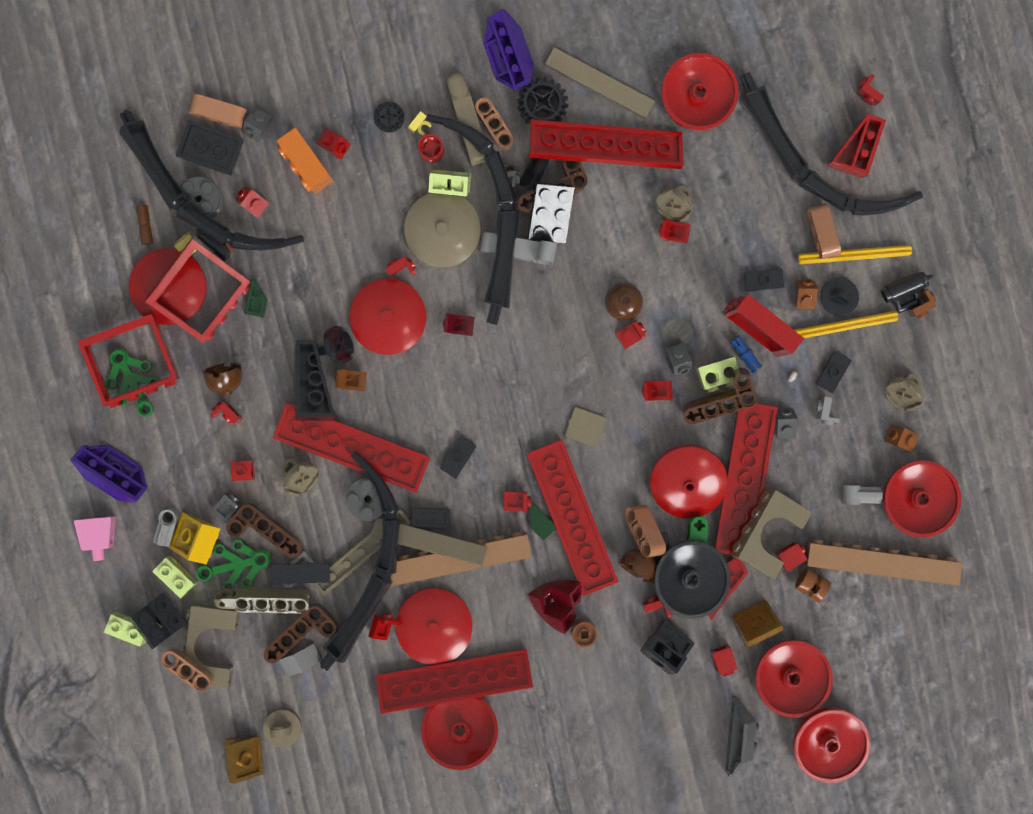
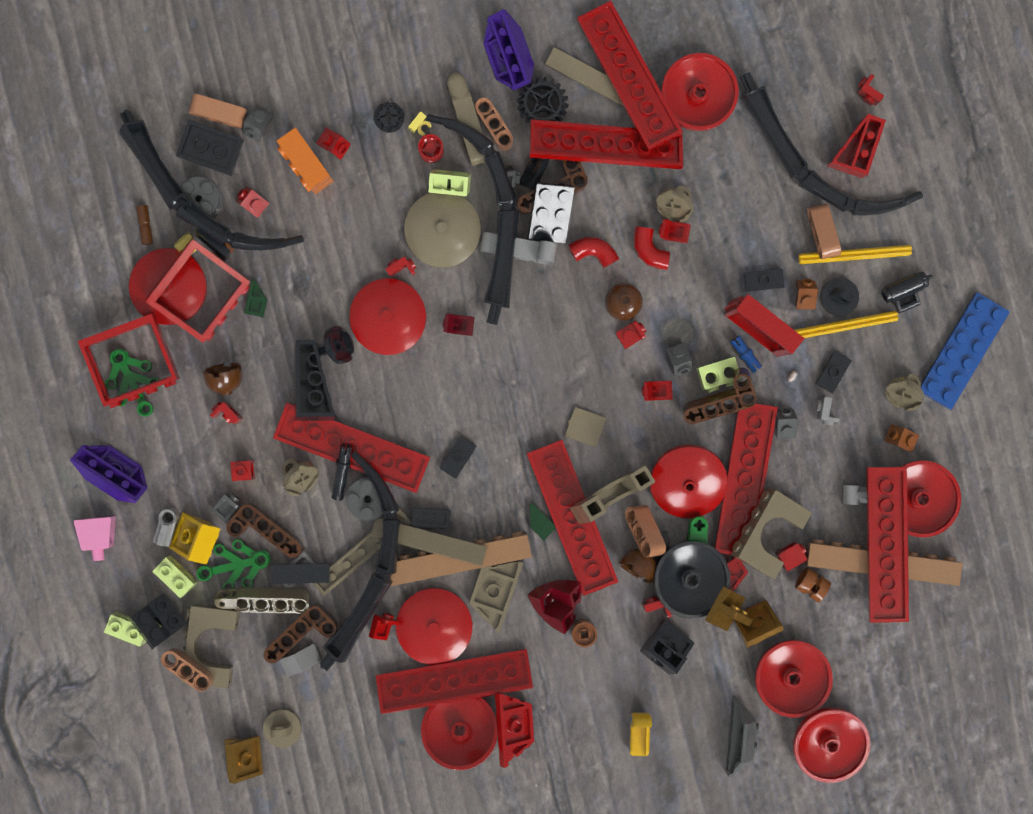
(342, 464): none -> black pin
(350, 380): dark orange bracket -> none
(494, 591): none -> dark tan wing
(513, 727): none -> red wing
(516, 501): red bracket -> none
(593, 247): none -> red cylinder
(597, 502): none -> dark tan arch
(629, 76): none -> red plate
(640, 733): none -> yellow animal
(647, 251): none -> red cylinder
(724, 660): red brick -> none
(727, 609): none -> pearl gold bracket
(887, 544): none -> red plate
(929, 303): dark orange bracket -> none
(963, 350): none -> blue plate

